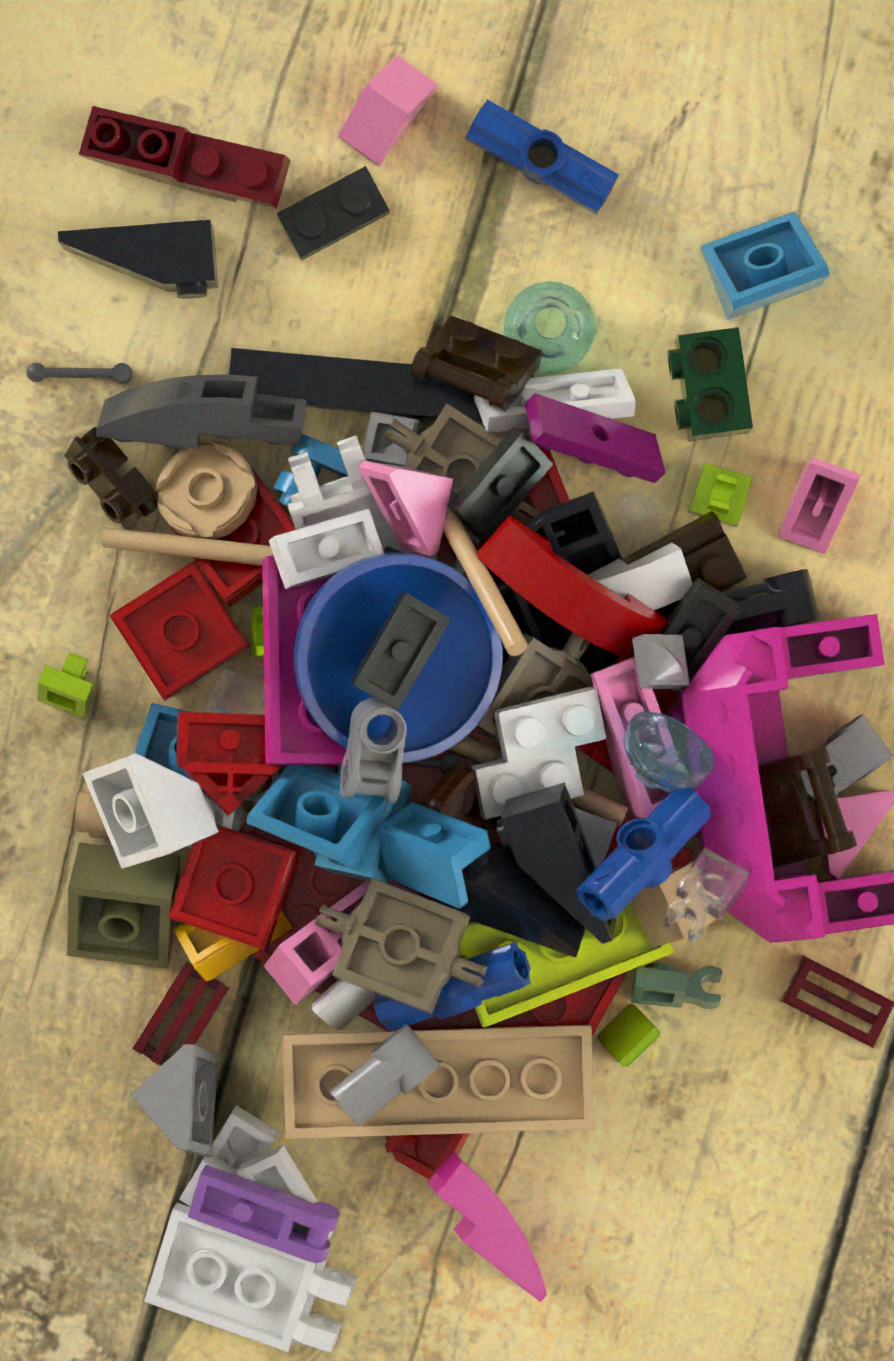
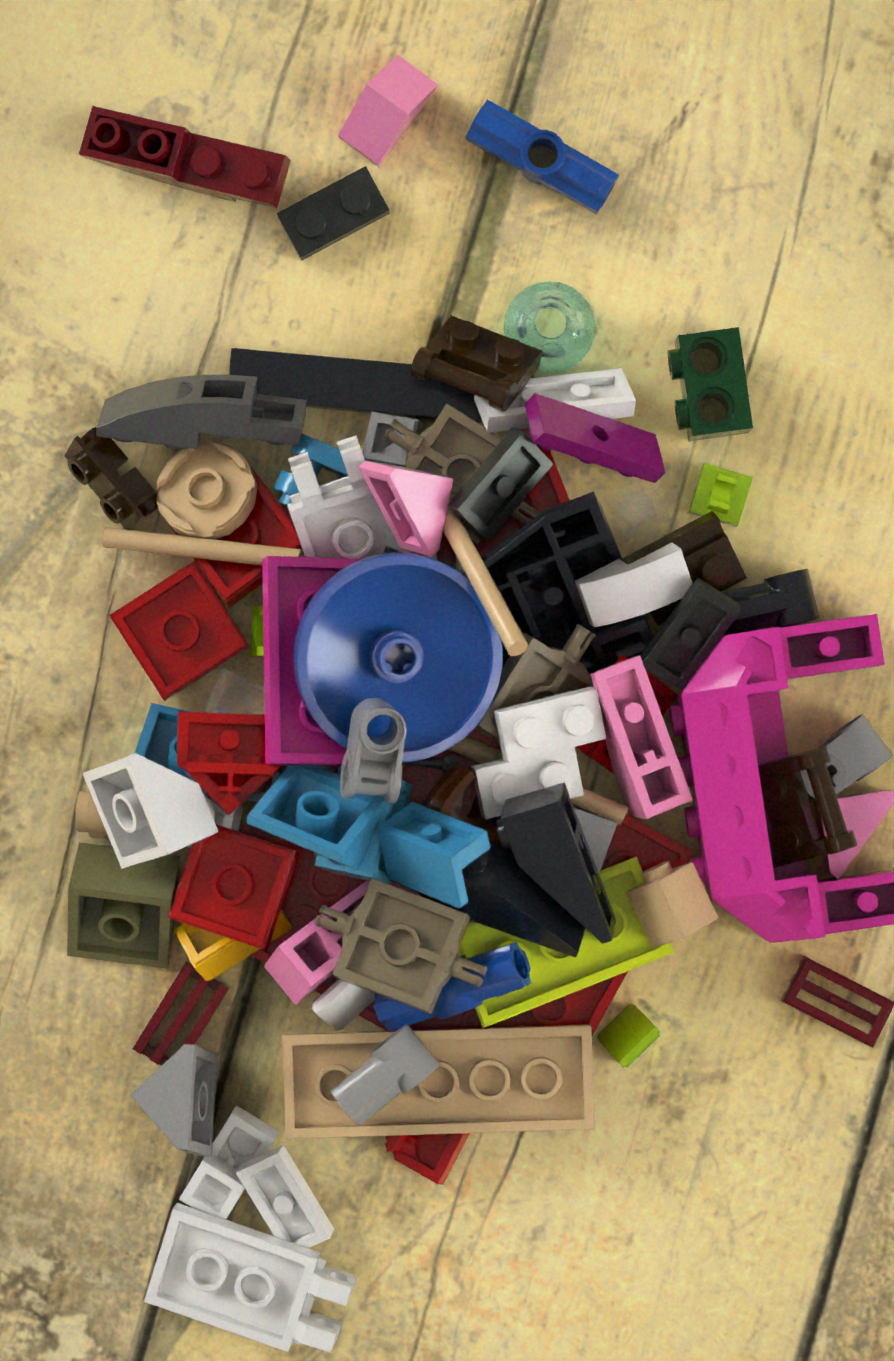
(67, 687): lime tile -> none
(120, 372): dark grey hinge -> none
(160, 254): black slope -> none
(263, 1214): medium lavender plate -> none
(325, 548): white plate -> none
(400, 650): pearl dark grey plate -> none
(487, 1224): dark pink slope -> none
(565, 592): red slope -> none
(643, 853): blue piece -> none
(660, 661): light grey tile -> none
(664, 986): sand green plate -> none
(666, 752): clear light blue piece -> none
(706, 887): clear plate -> none
(764, 265): dark azure slope -> none
(818, 504): bright pink slope -> none

